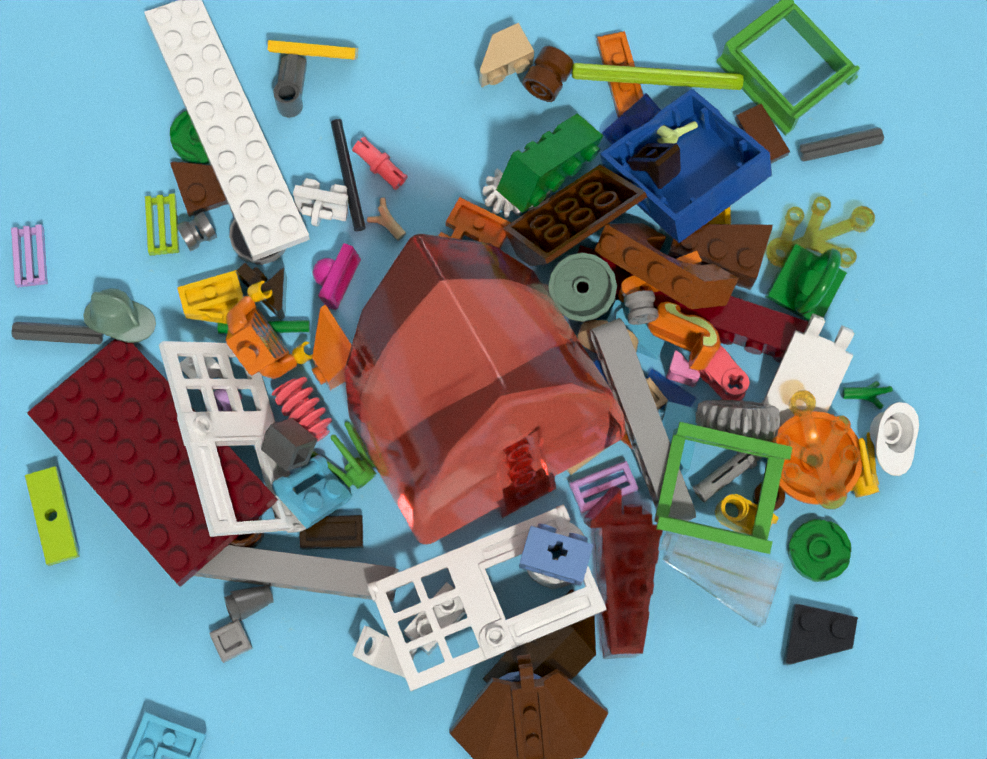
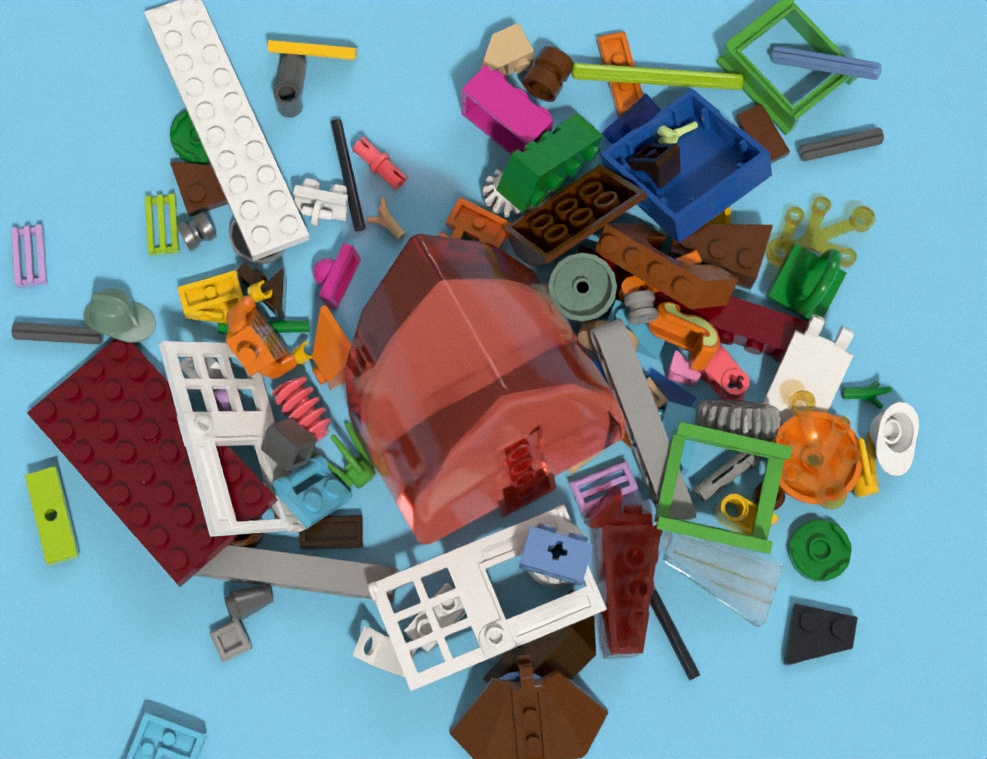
(503, 111): none -> dark pink piece
(673, 636): none -> black bar
(826, 63): none -> medium blue axle

